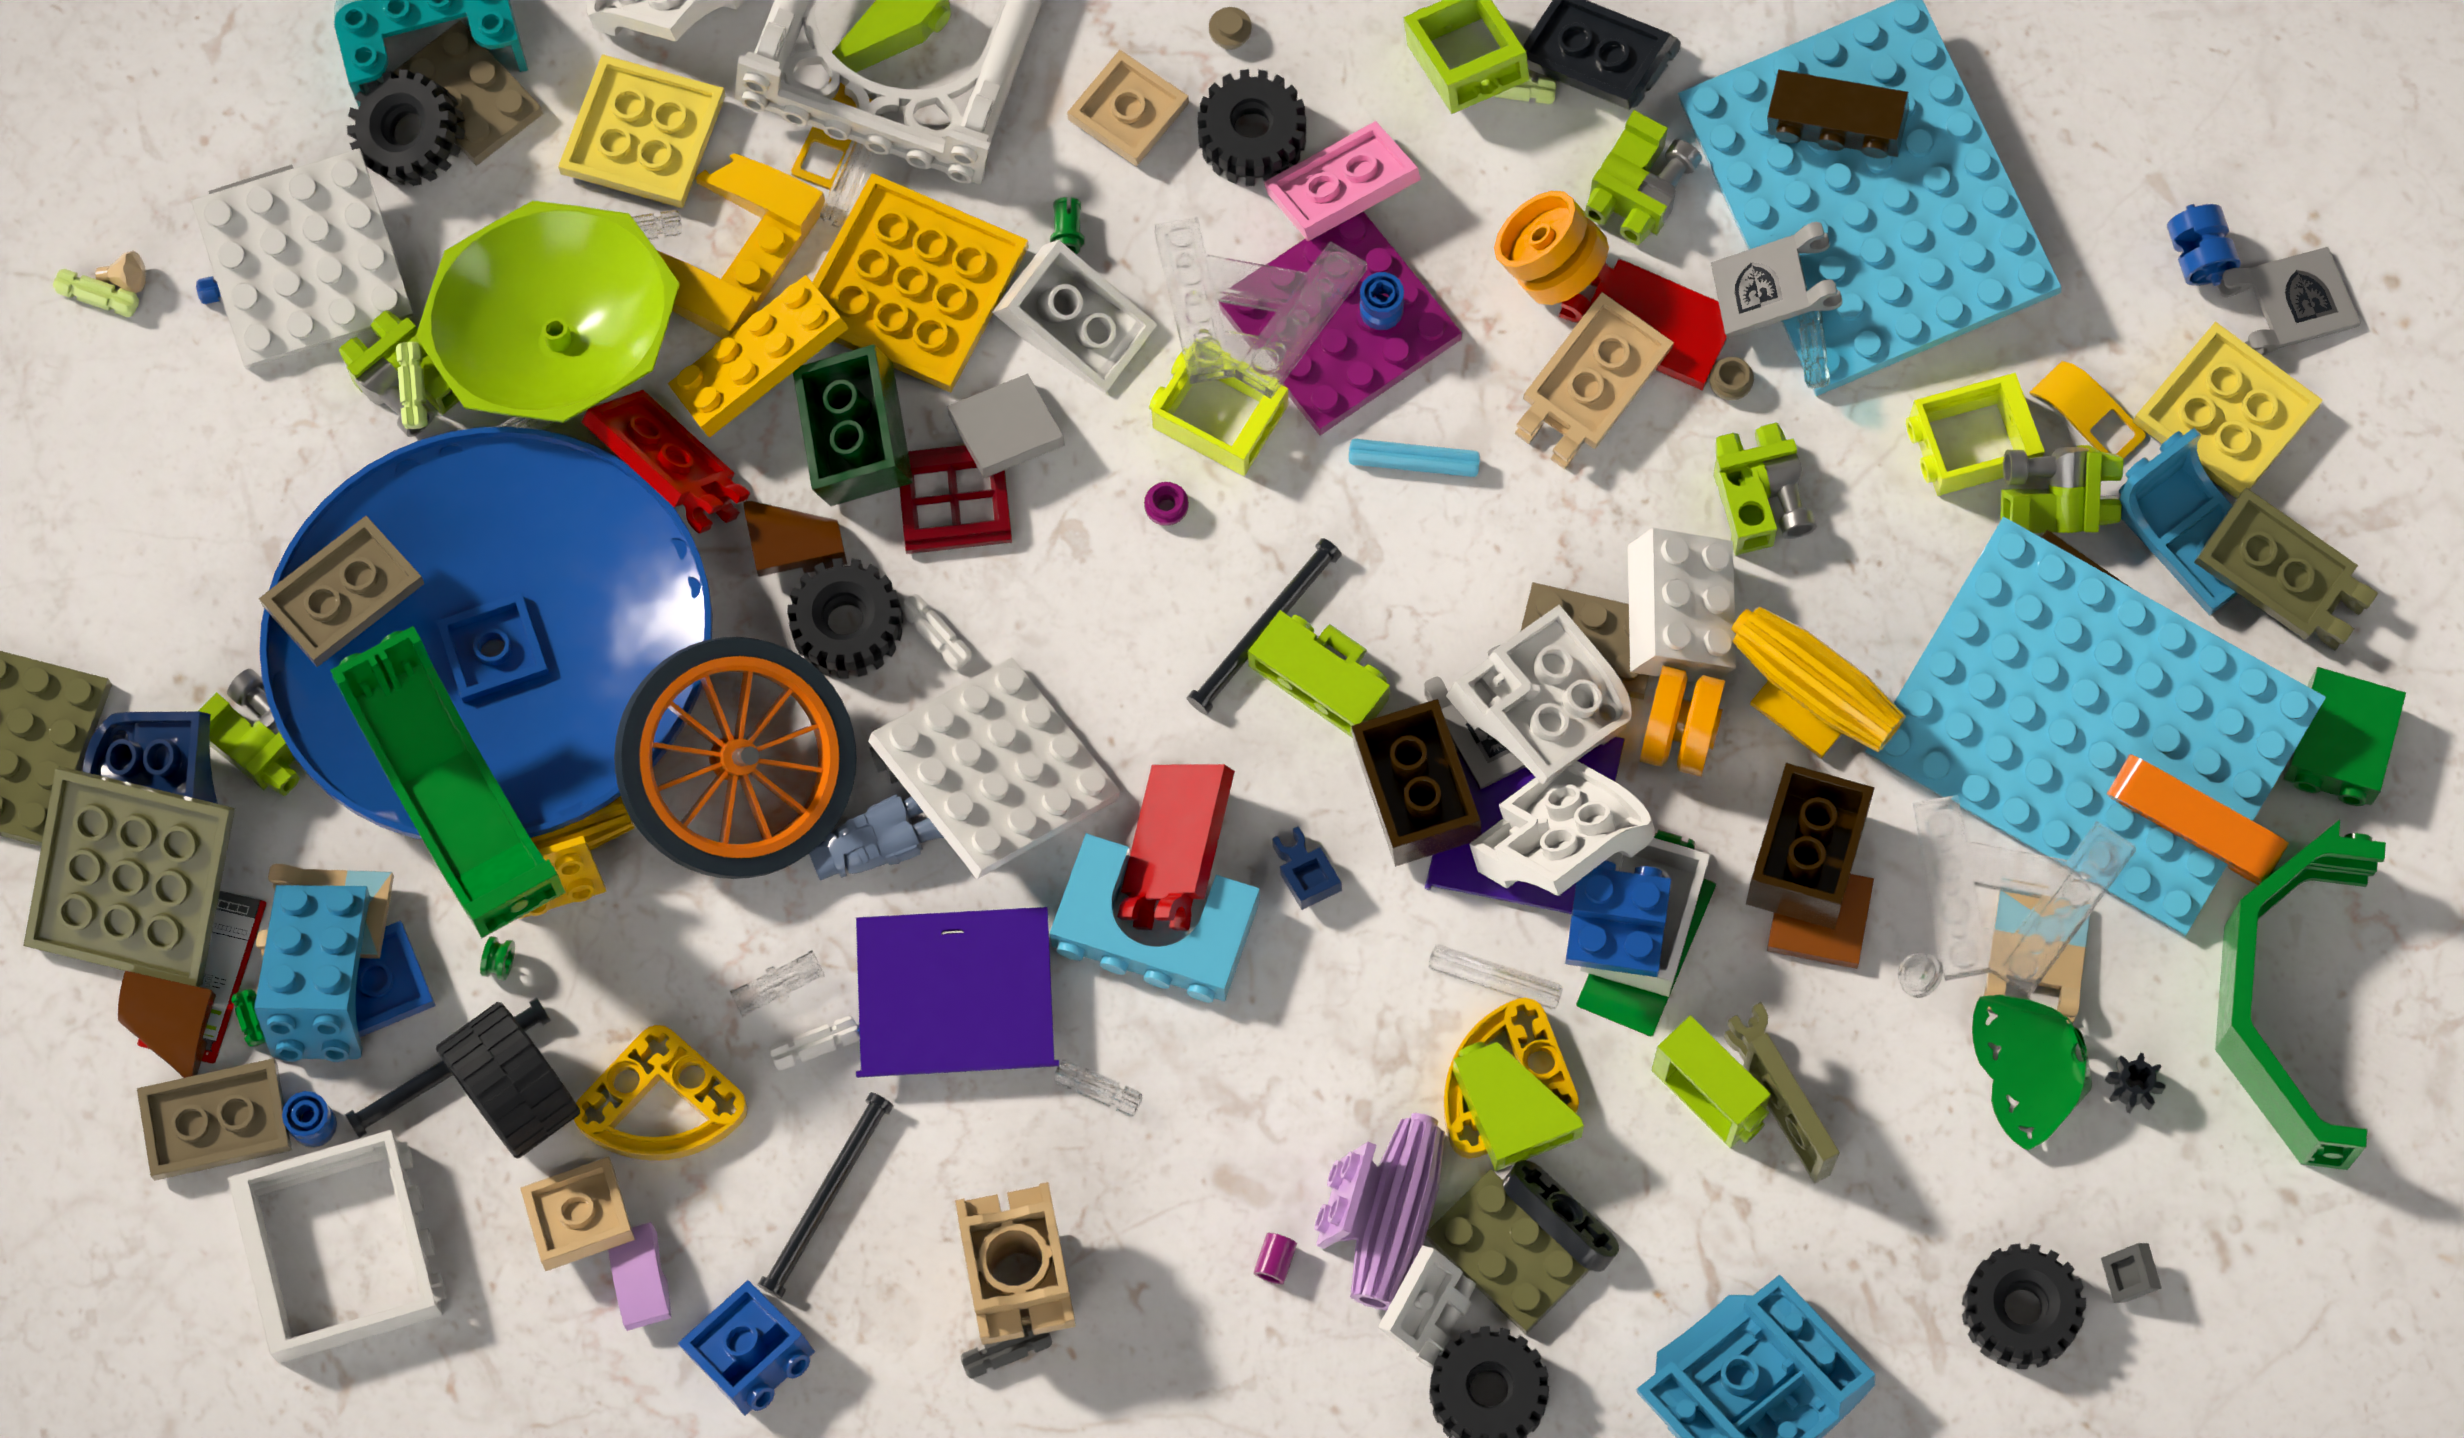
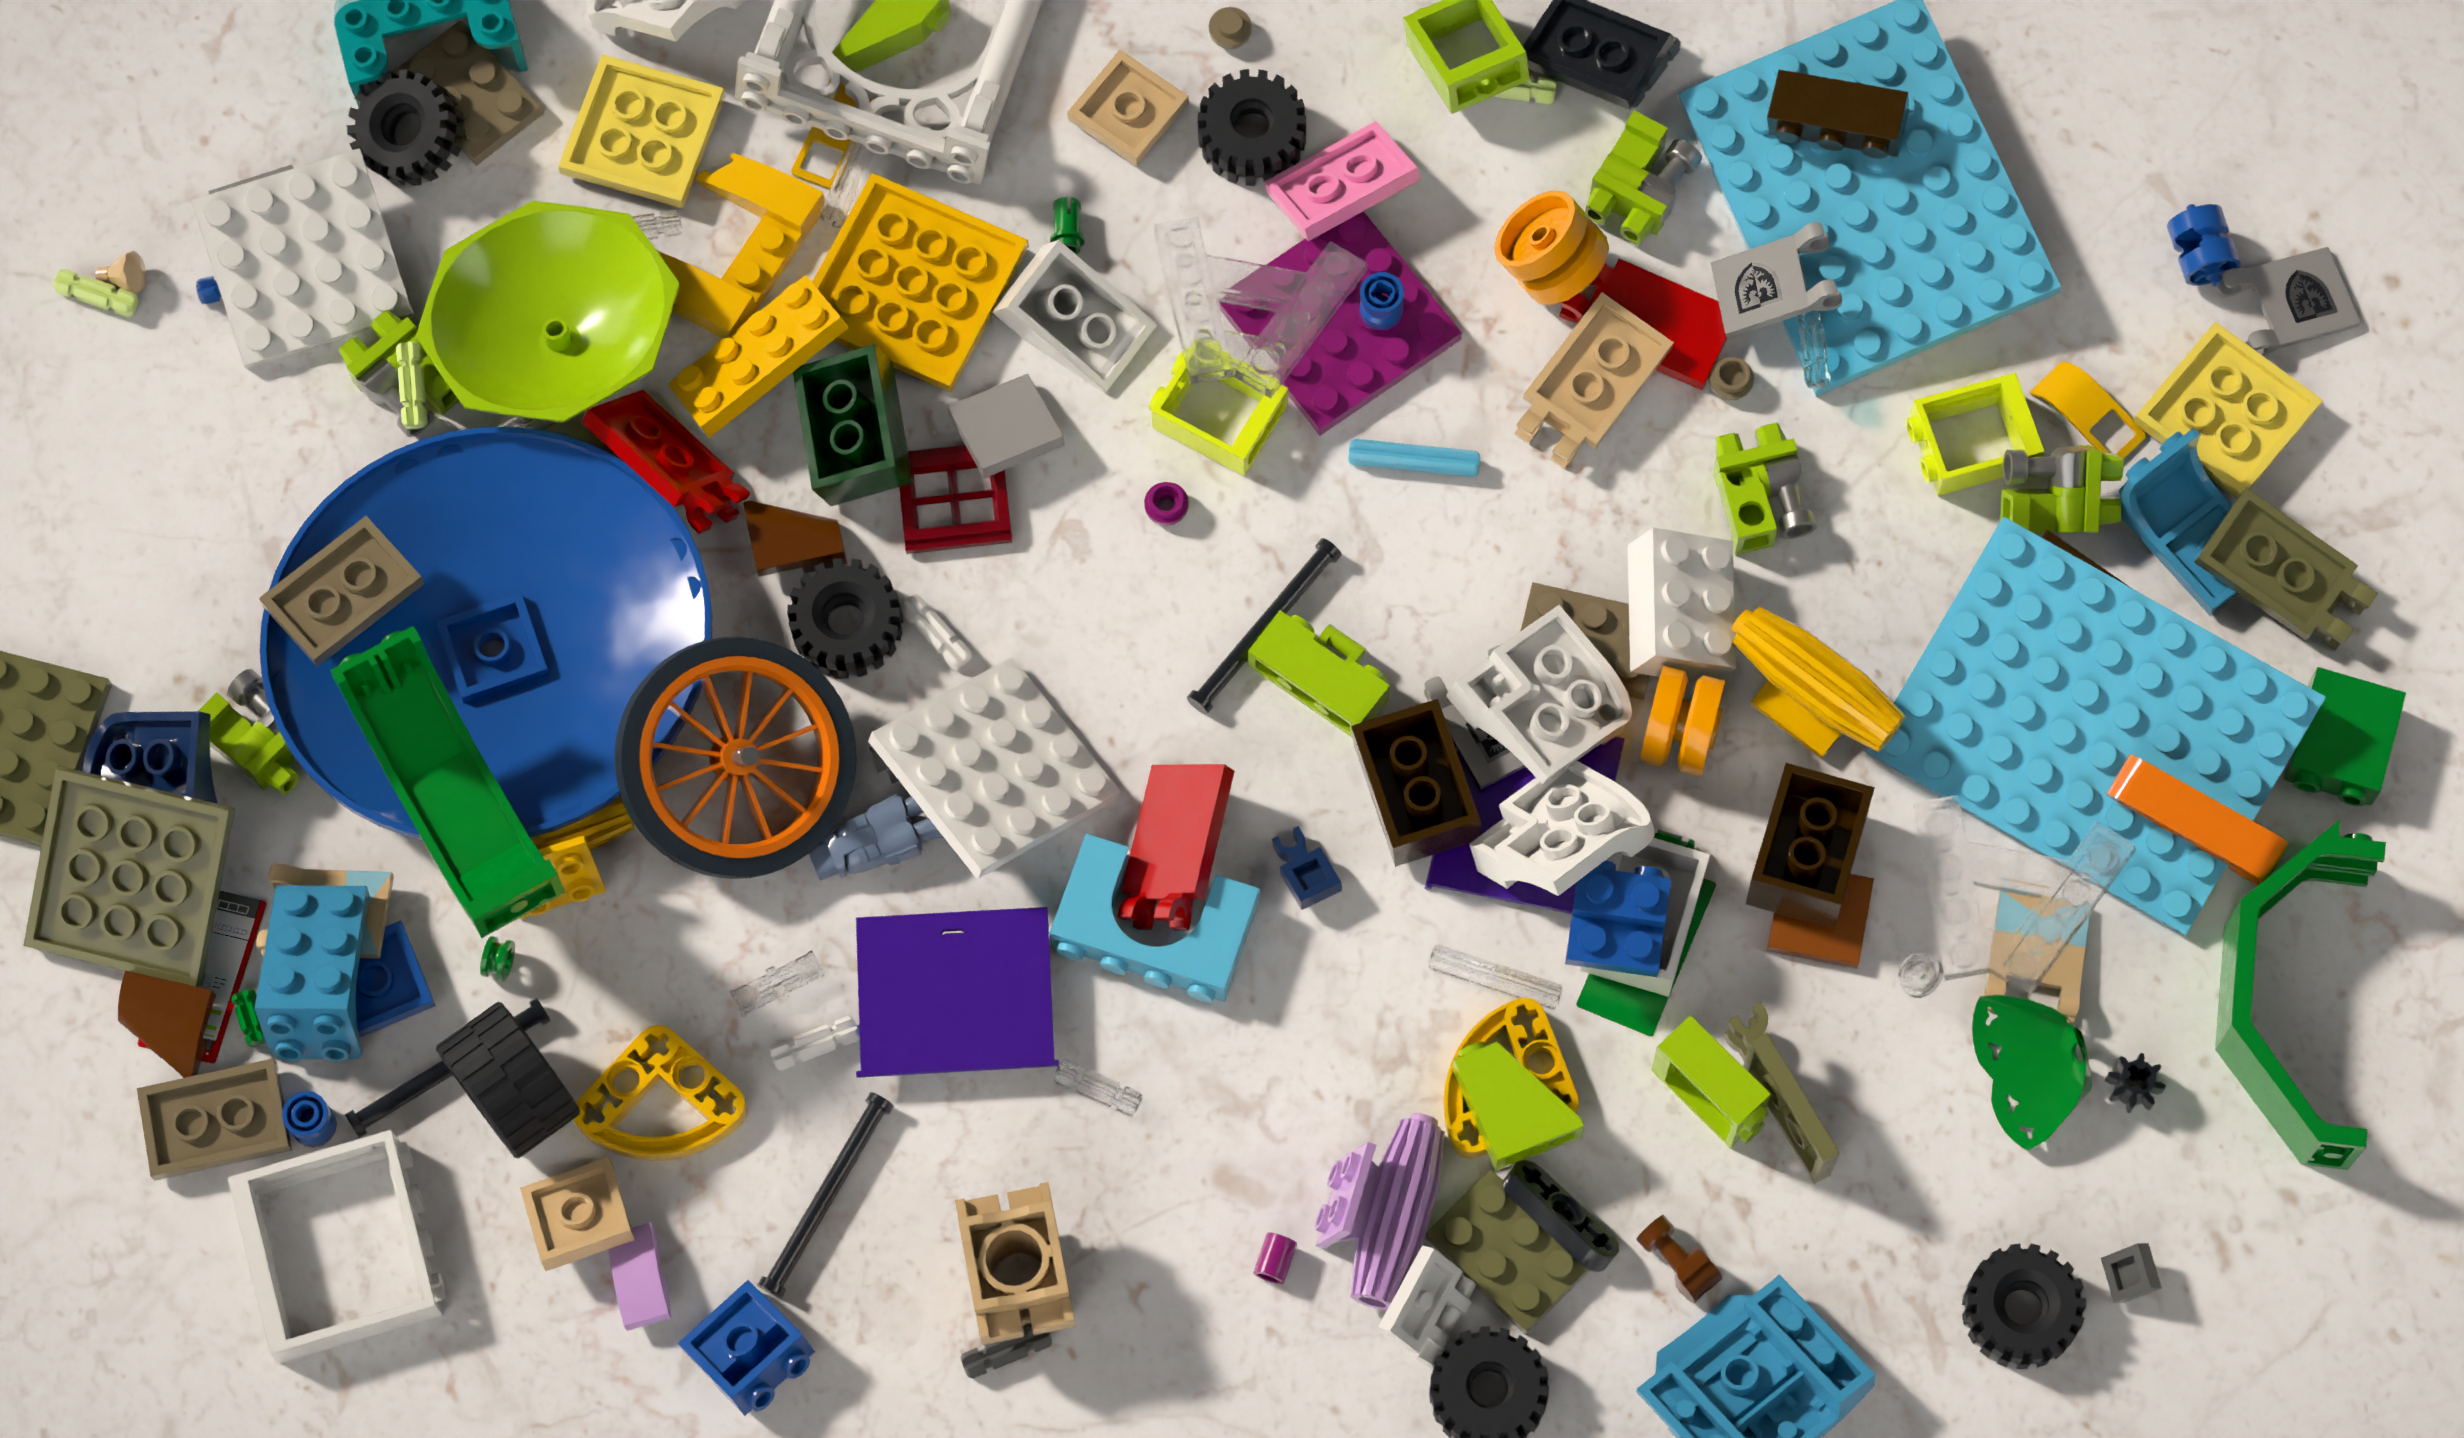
(1692, 1270): none -> reddish brown leg

